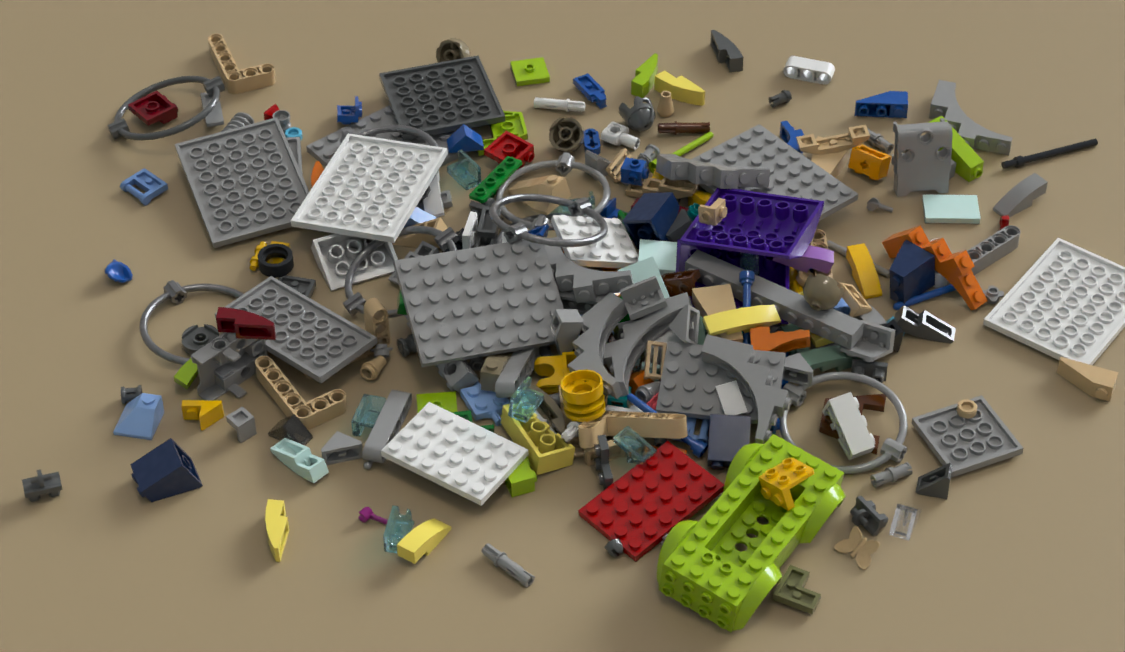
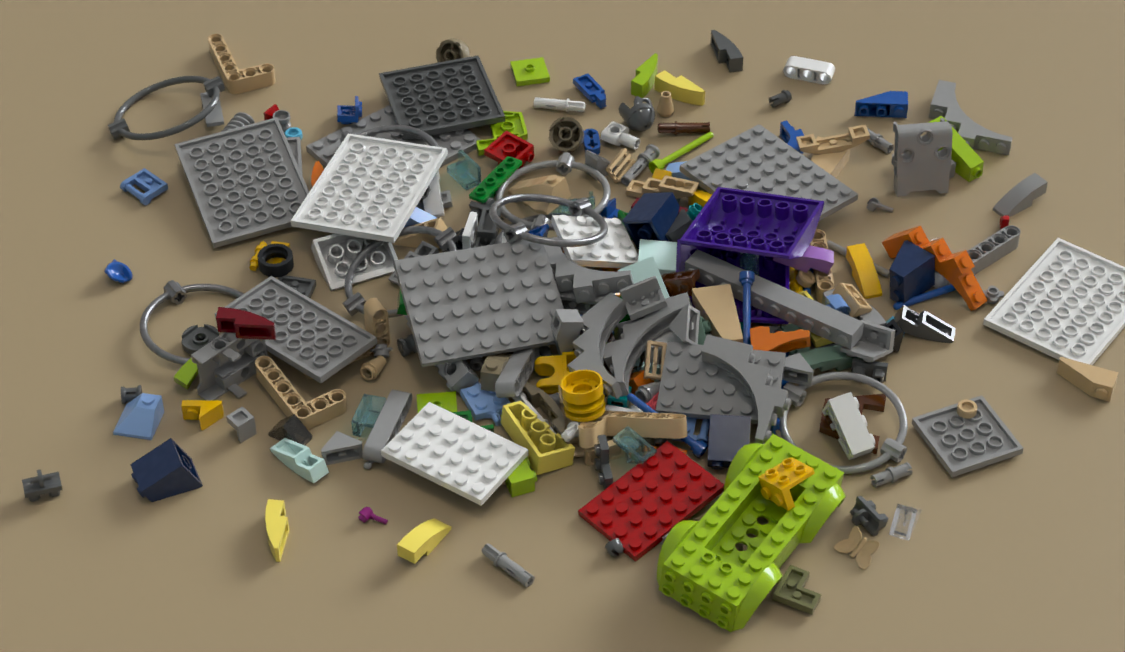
(154, 108): dark red plate -> none
(397, 528): clear light blue hinge -> none
(464, 139): blue slope -> none
(524, 401): clear light blue panel -> none
(634, 171): blue brick -> none
(713, 214): tan bracket -> none
(721, 176): light grey arch -> none
(731, 398): white sticker -> none
(741, 319): light yellow slope -> none
(822, 292): dark tan cylinder -> none
(869, 162): light orange brick -> none
(935, 482): dark grey slope -> none
(951, 209): light aqua tile -> none
(1020, 160): black bar -> none

